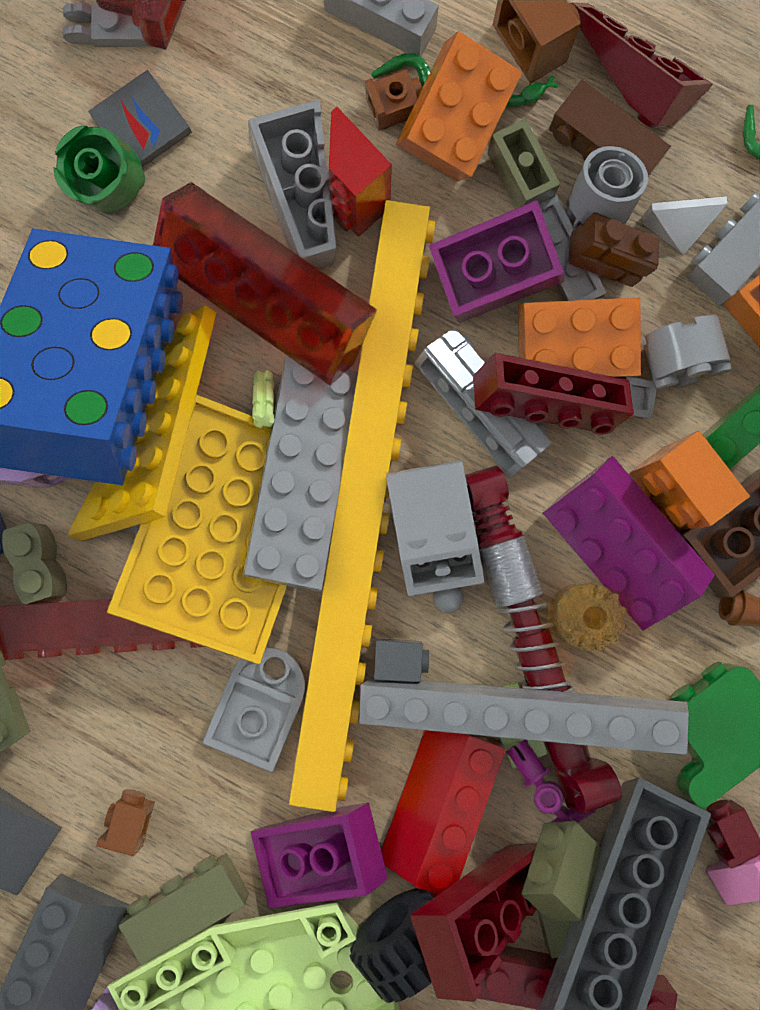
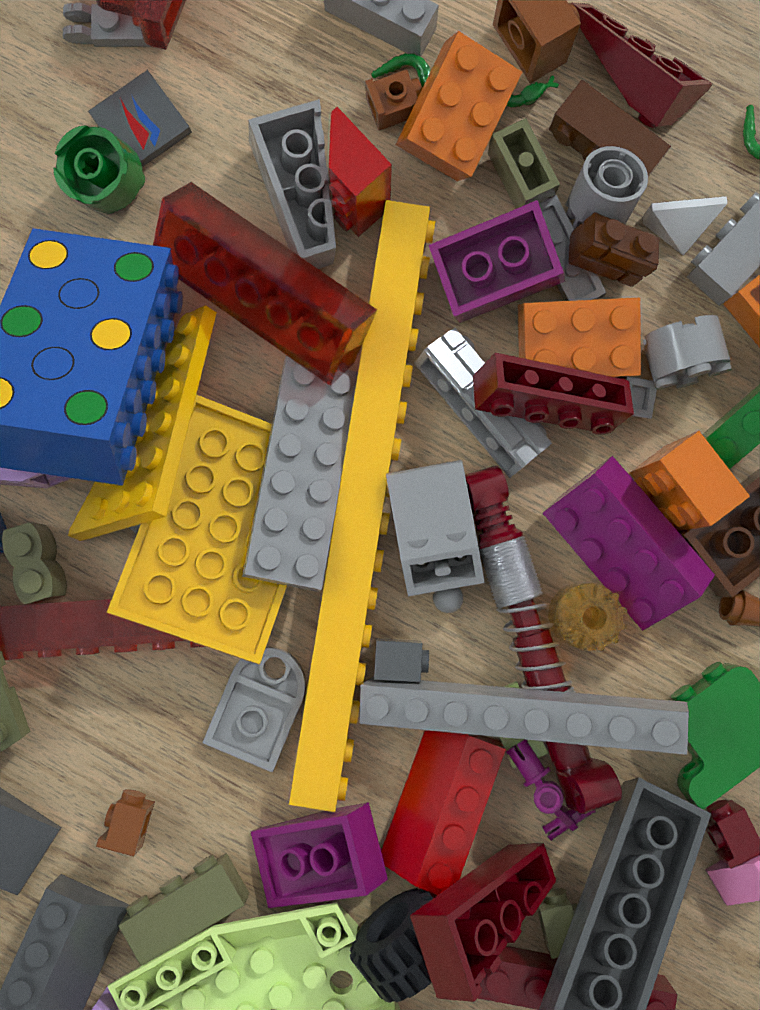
(263, 399): yellowish green axle -> none
(562, 871): olive brick -> none

